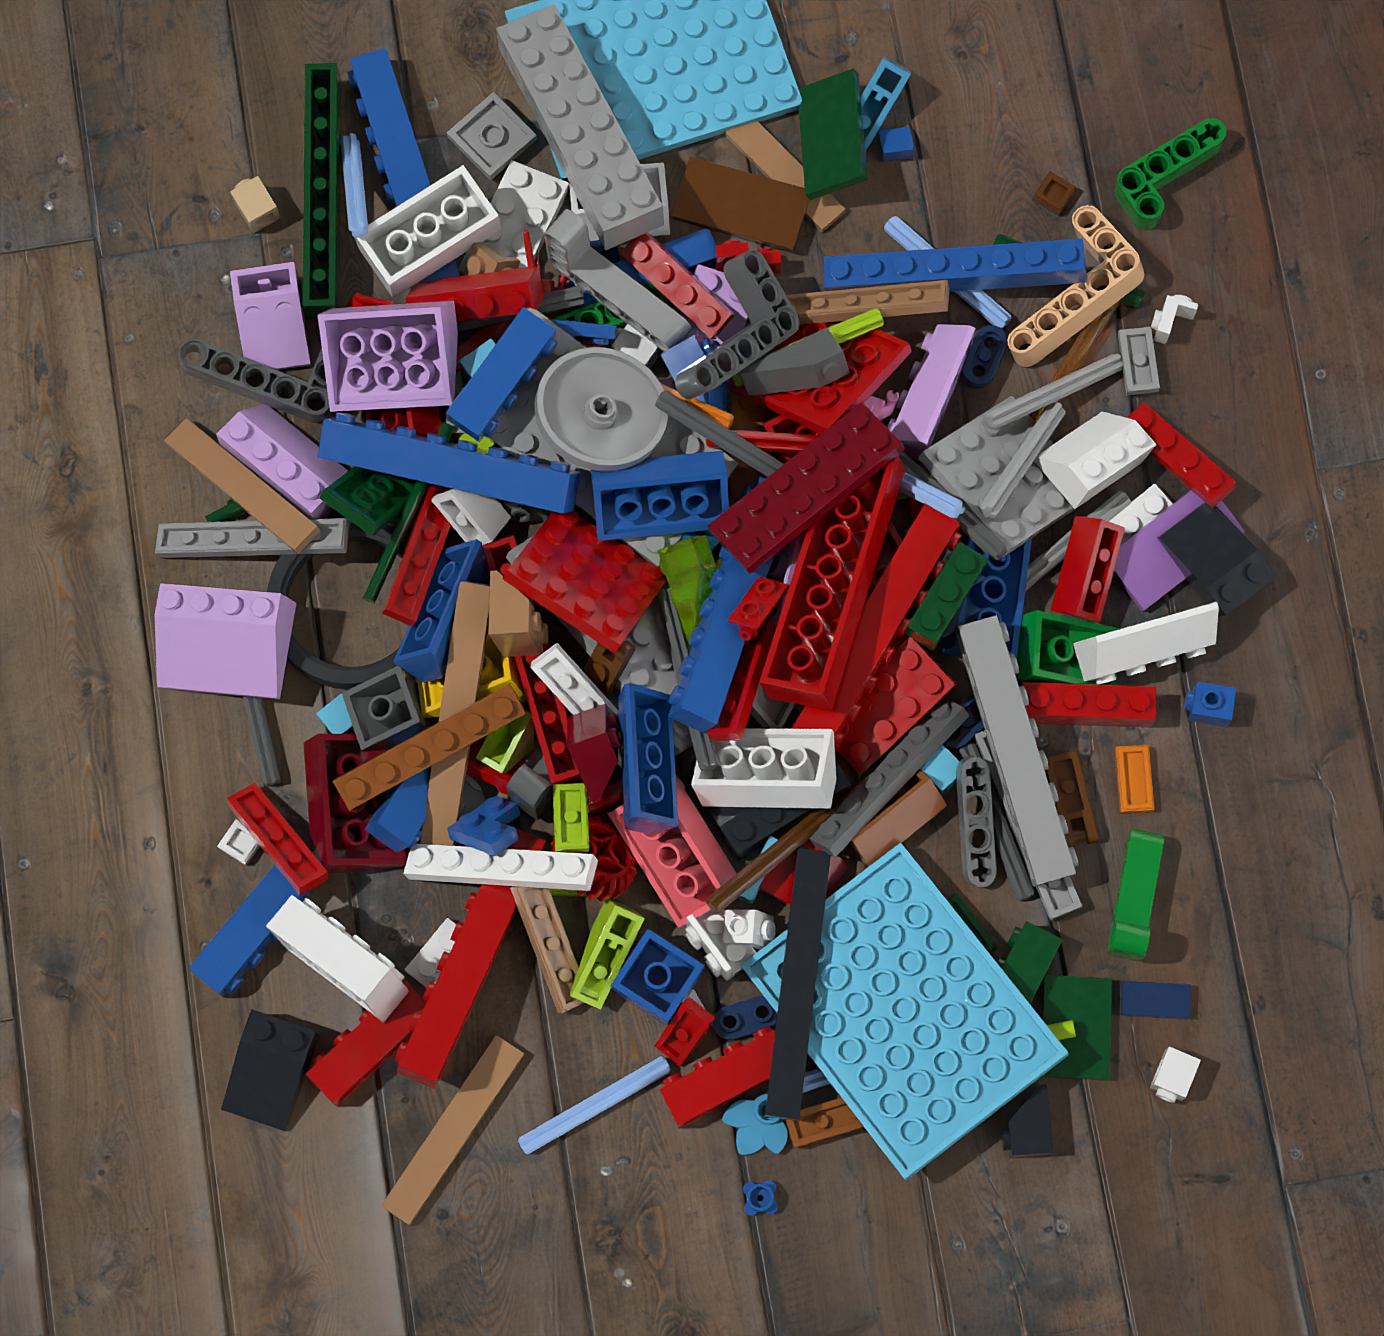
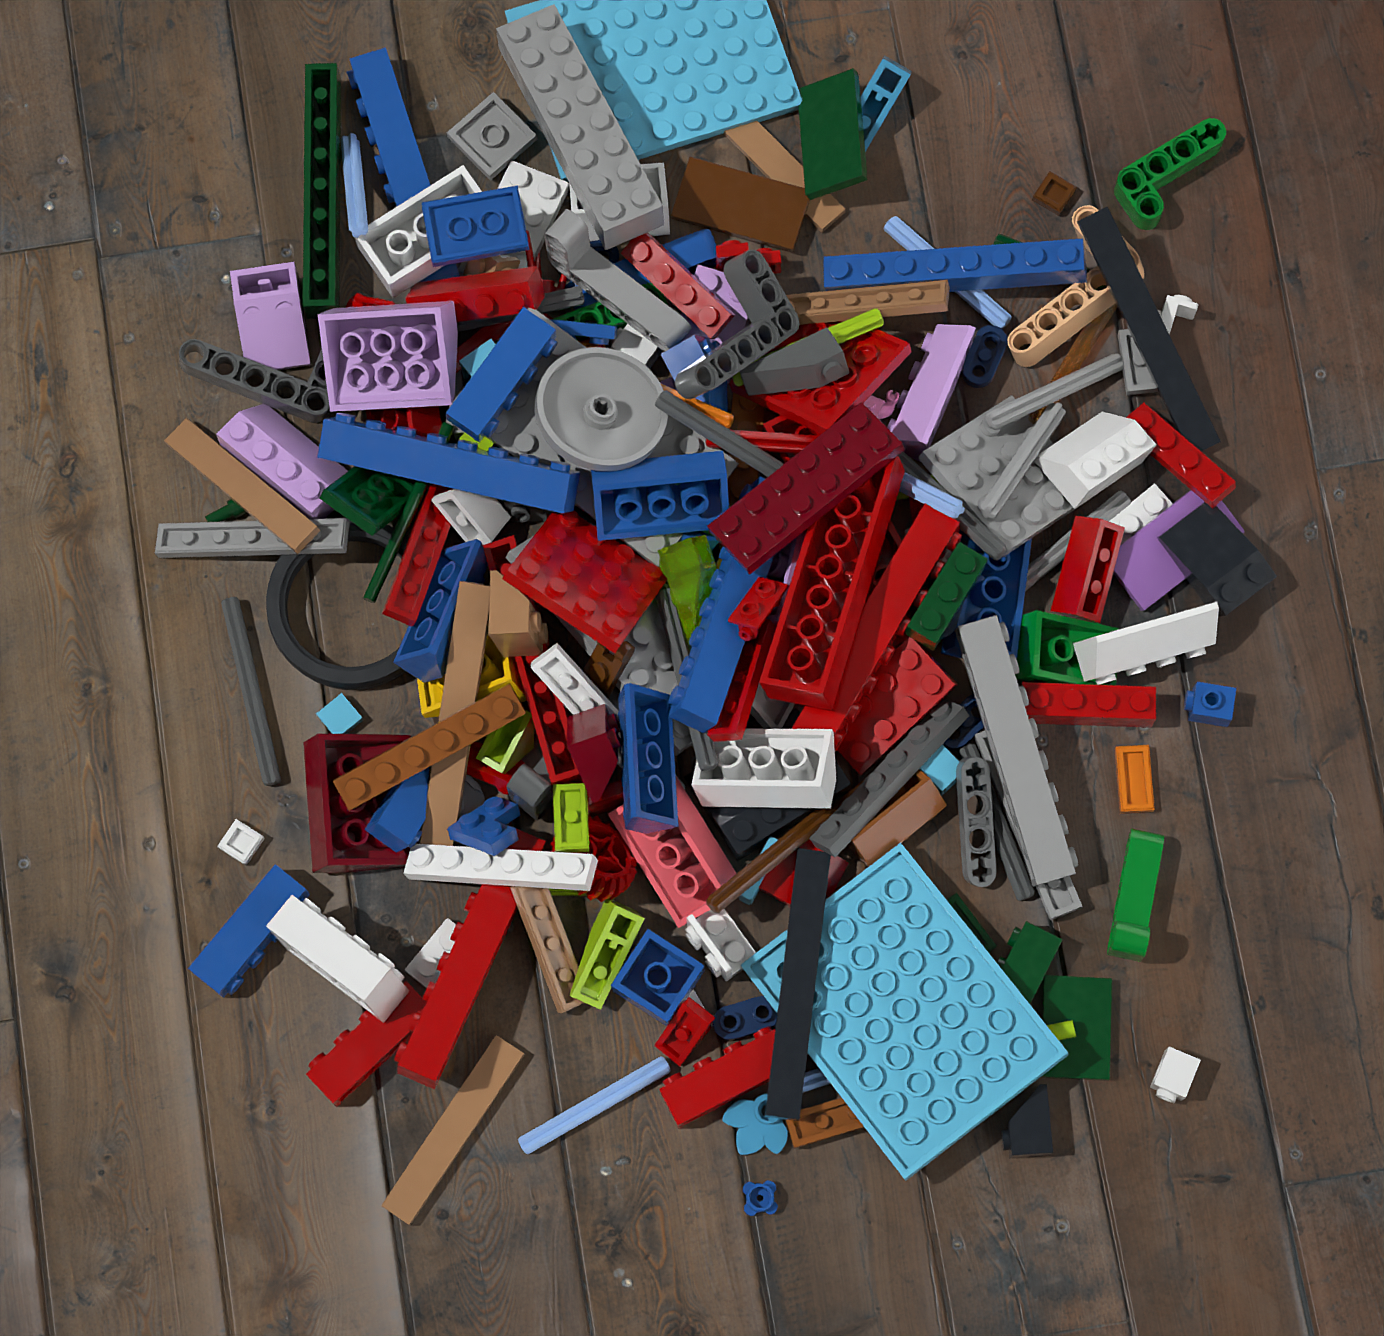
(222, 640): lavender slope -> none
(255, 204): tan brick -> none
(269, 1069): black slope -> none
(277, 839): red plate -> none
(385, 710): dark grey slope -> none
(475, 226): none -> blue tile
(748, 928): white bracket -> none
(896, 144): blue slope -> none
(1072, 795): reddish brown plate -> none
(1147, 329): none -> black tile
(1155, 1000): dark blue tile -> none

